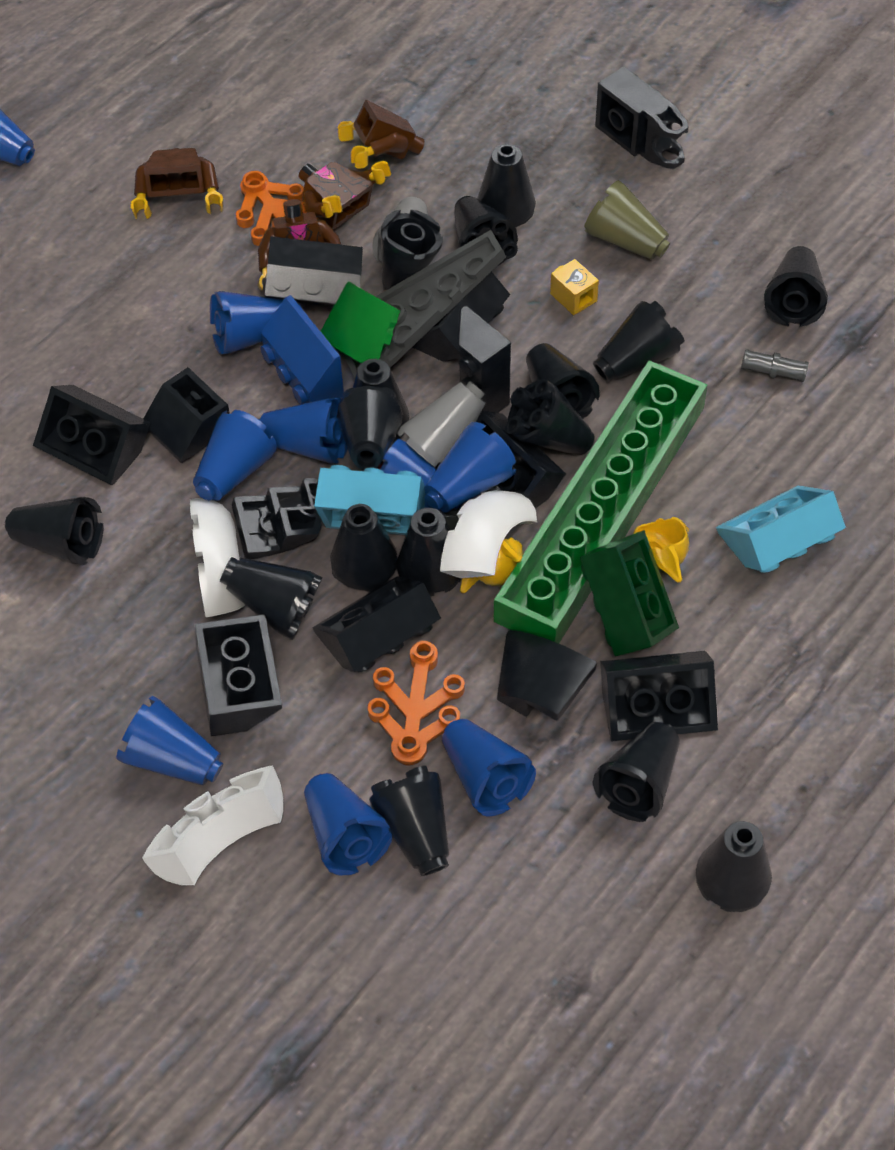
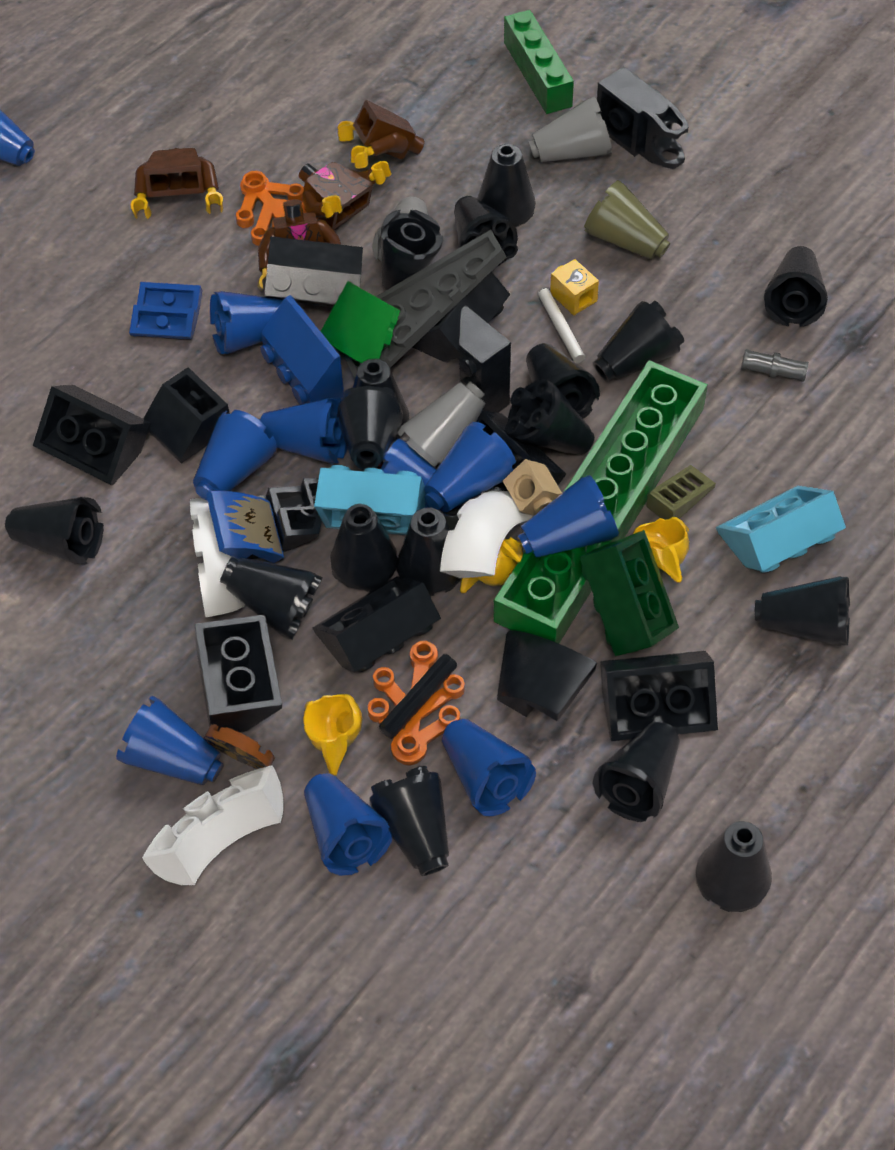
(166, 310): none -> blue slope
(238, 747): none -> dark orange tile
(244, 525): none -> slope
(332, 726): none -> yellow piece
(417, 696): none -> black axle
(531, 486): none -> tan brick
(538, 61): none -> green brick
(561, 325): none -> white bar
(570, 521): none -> blue cone
(573, 135): none -> light grey cone
(665, 509): none -> olive slope
(809, 610): none -> black cone

